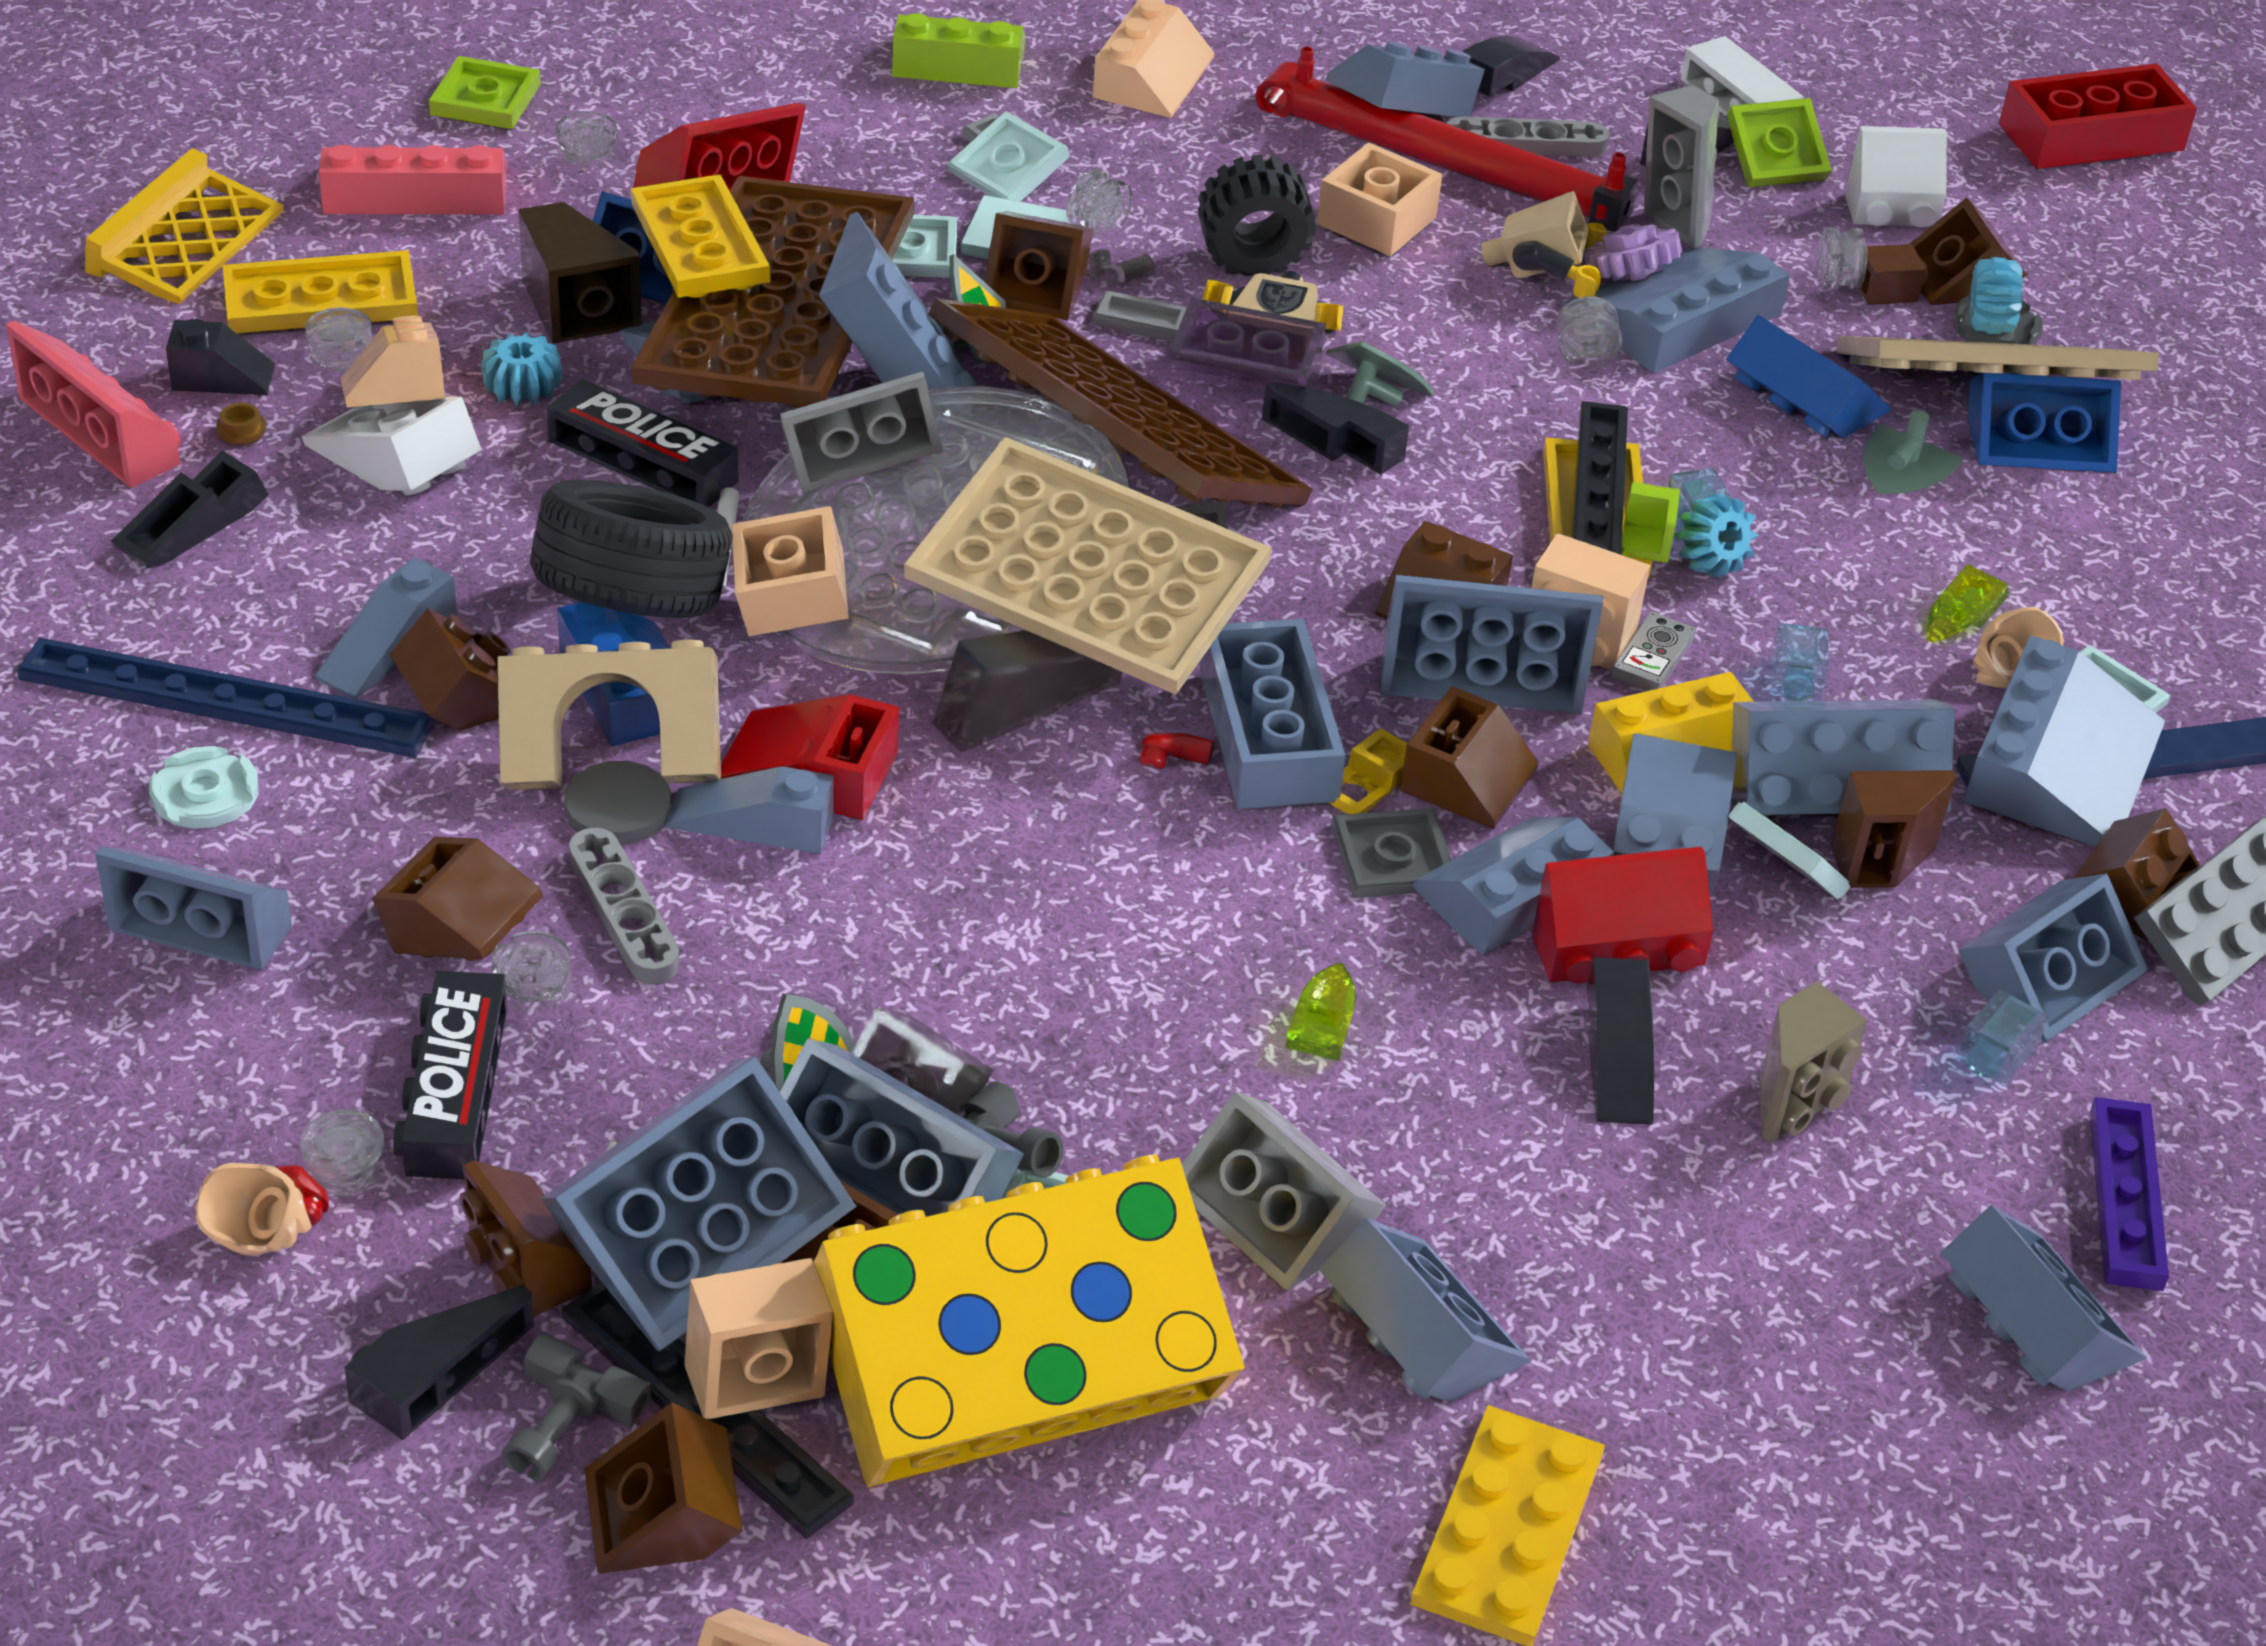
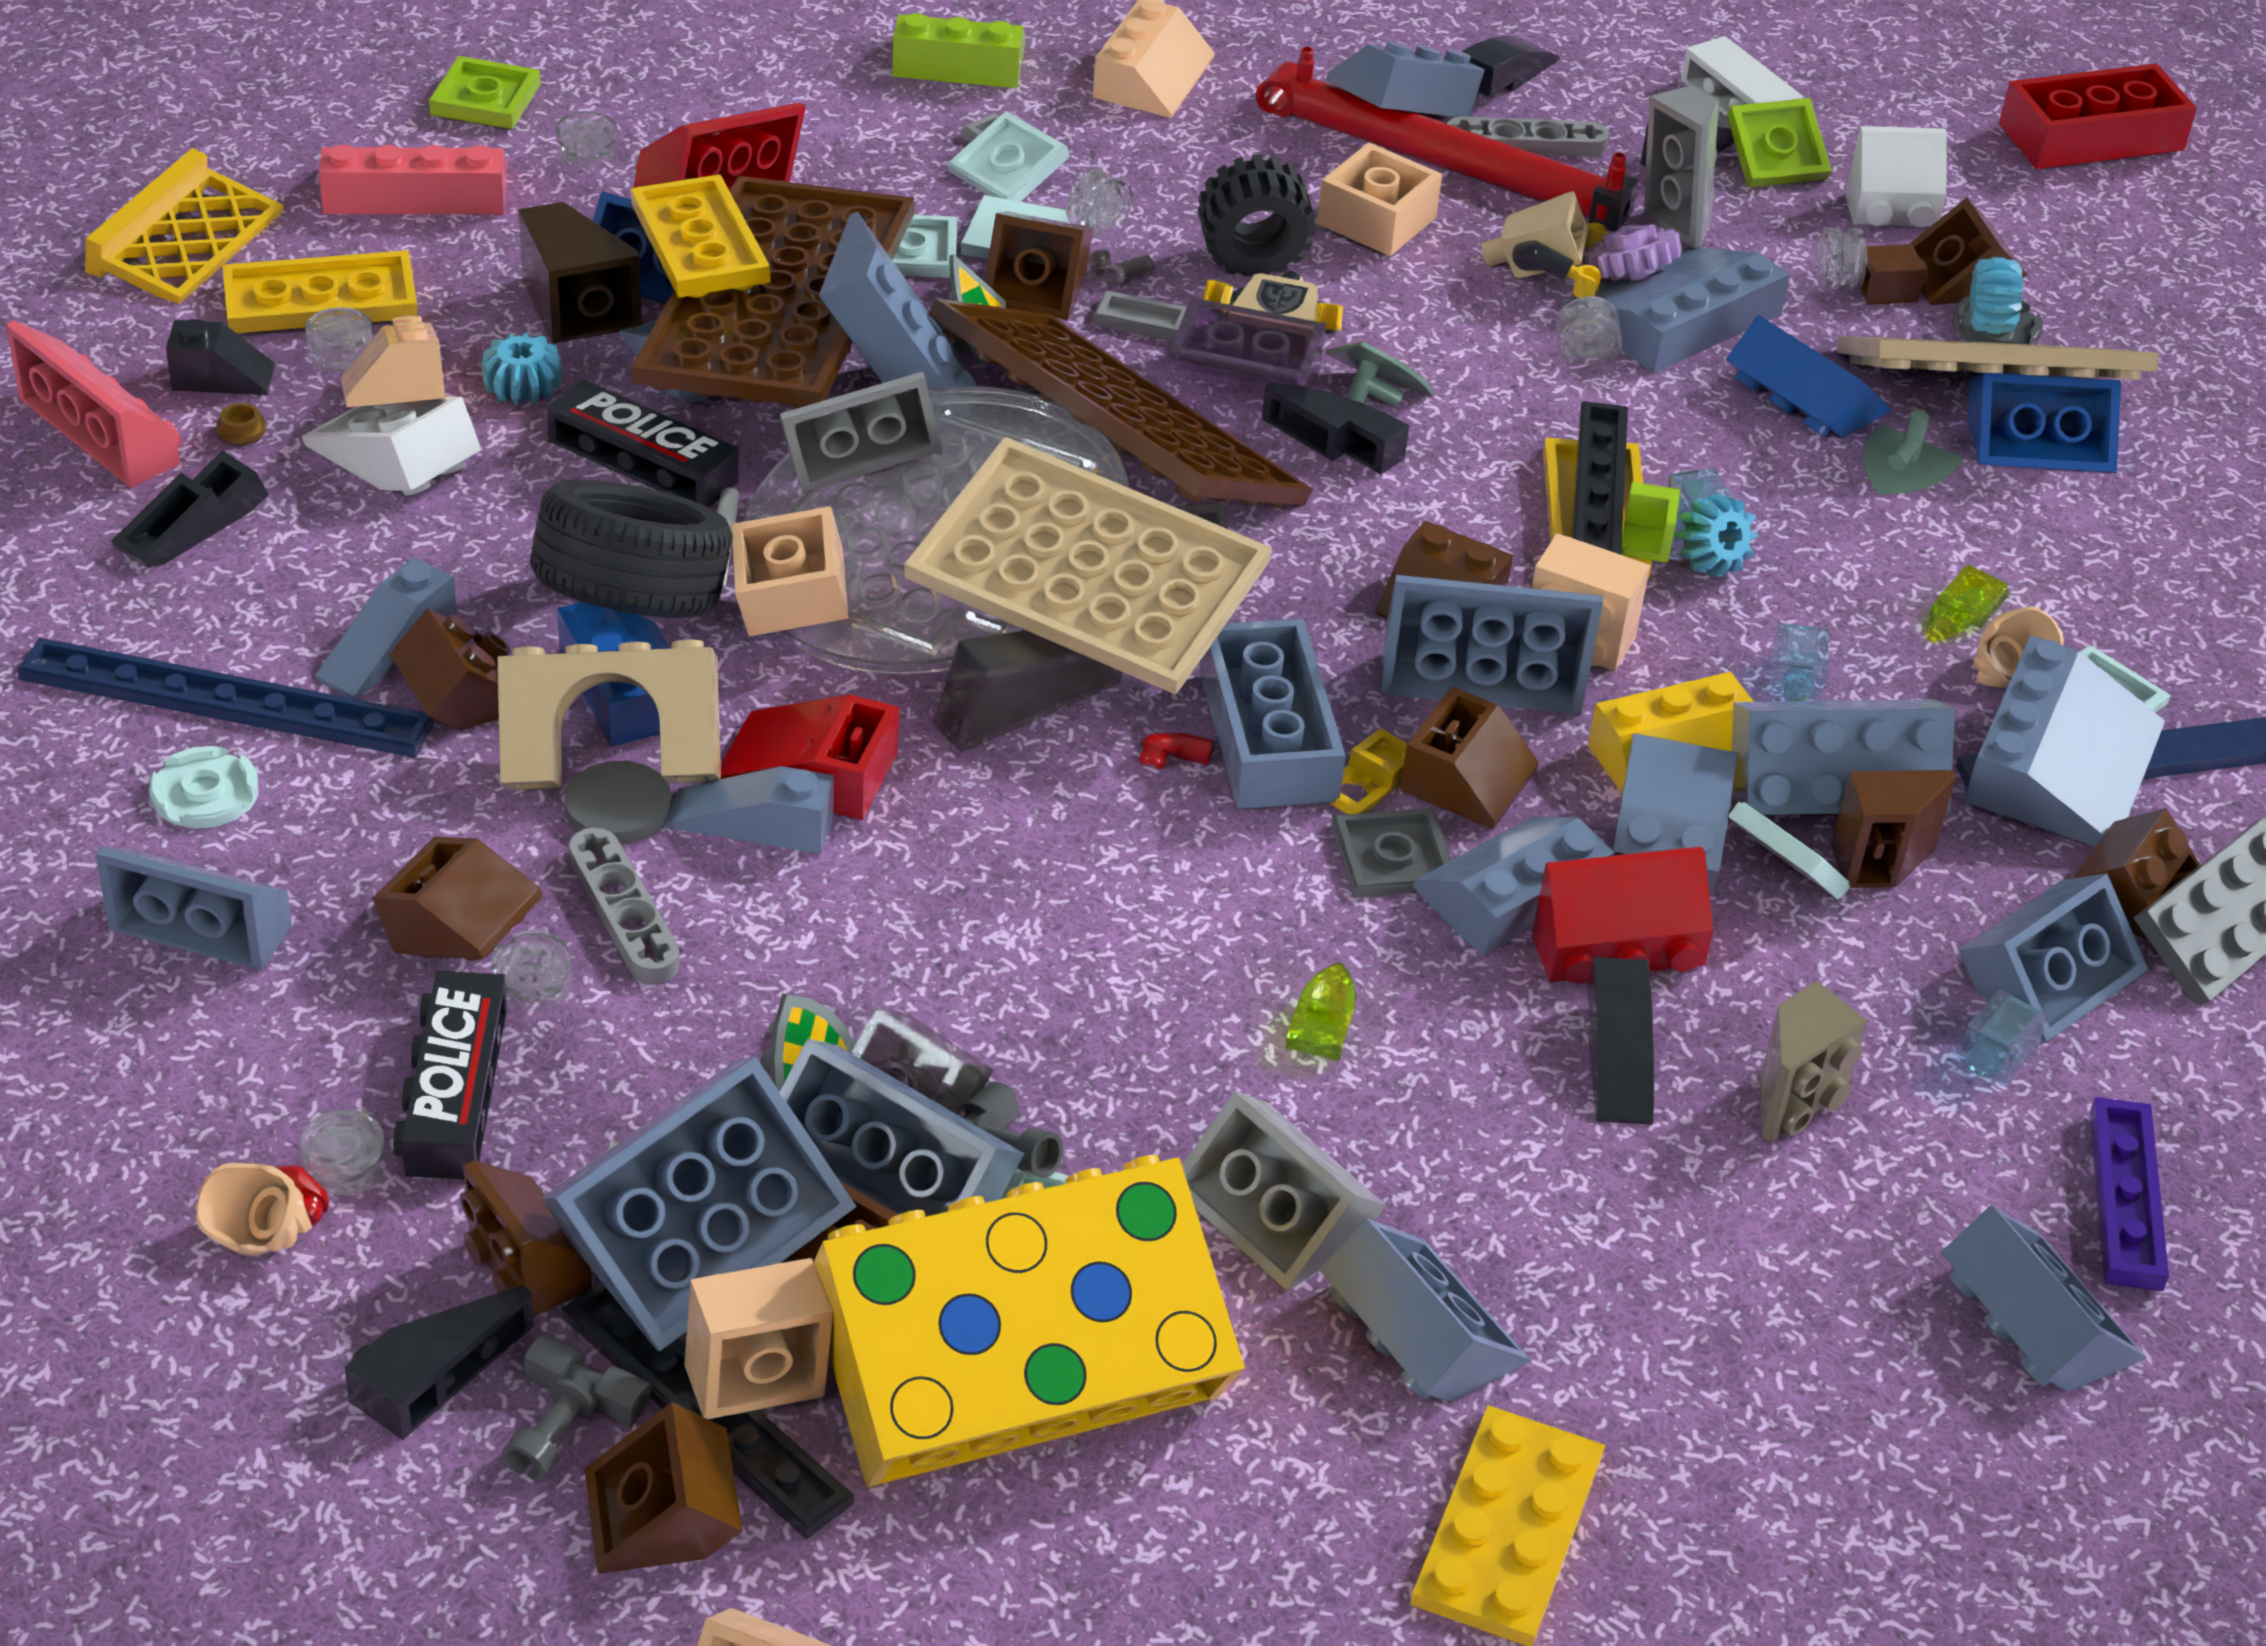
(1653, 652): light grey tile -> none

